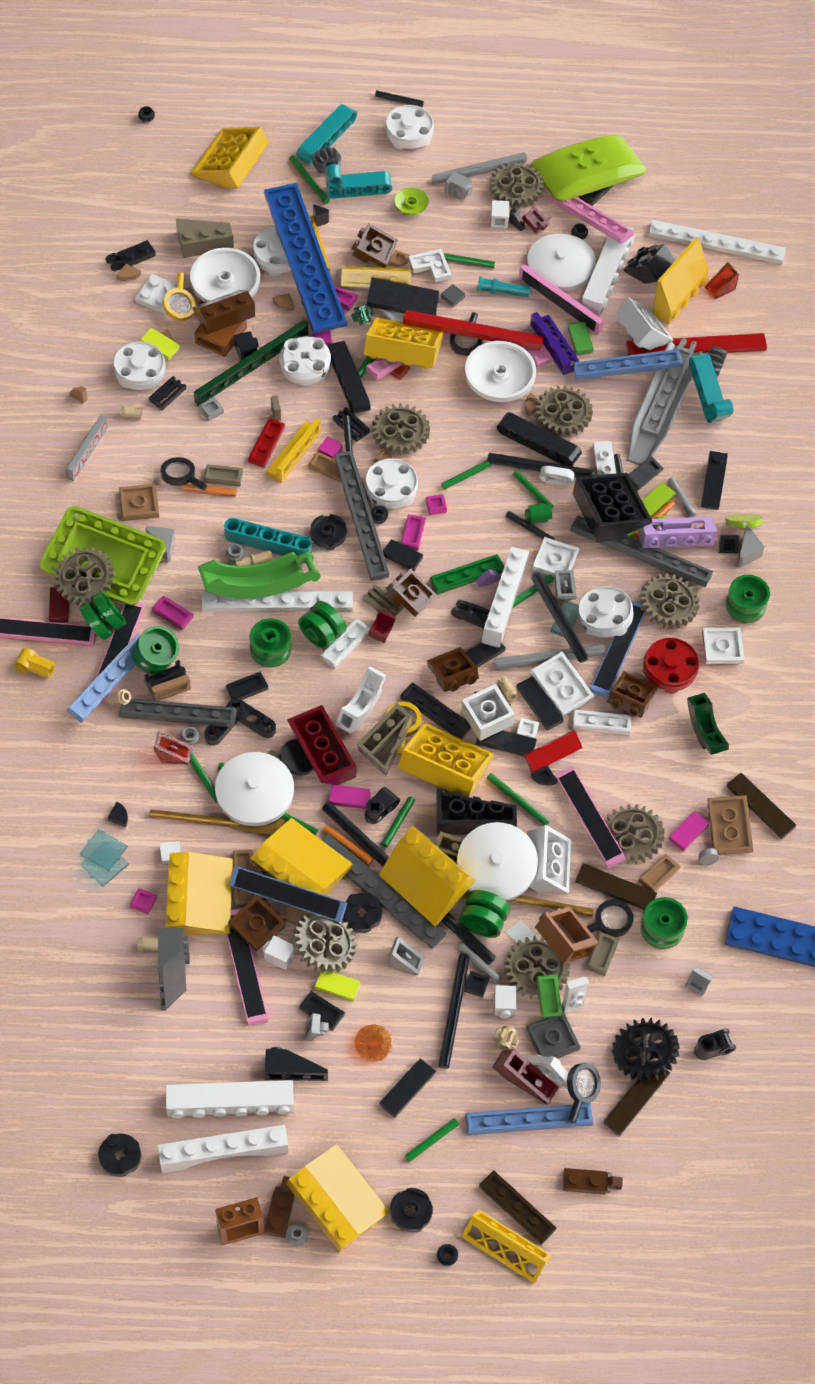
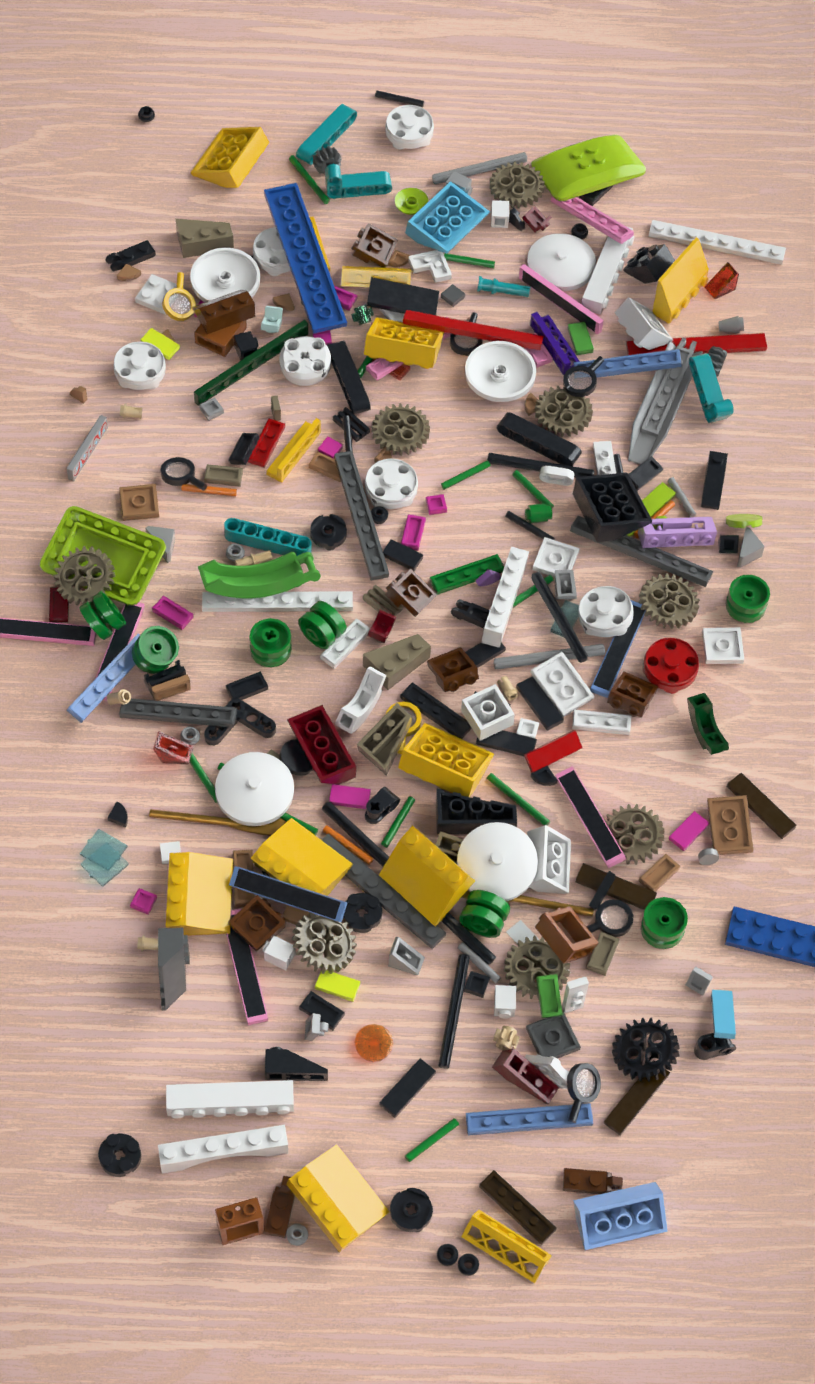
(30, 661): yellow piece -> none
(165, 390): black tile -> none
(244, 448): none -> black tile
(272, 319): none -> light aqua bracket
(320, 215): black slope -> none
(398, 658): none -> dark tan wedge
(446, 219): none -> medium azure slope
(471, 1259): none -> black plate
(581, 380): none -> black piece
(602, 890): none -> black tile
(620, 1215): none -> light blue slope
(723, 1014): none -> medium azure tile
(732, 324): none -> light grey cone

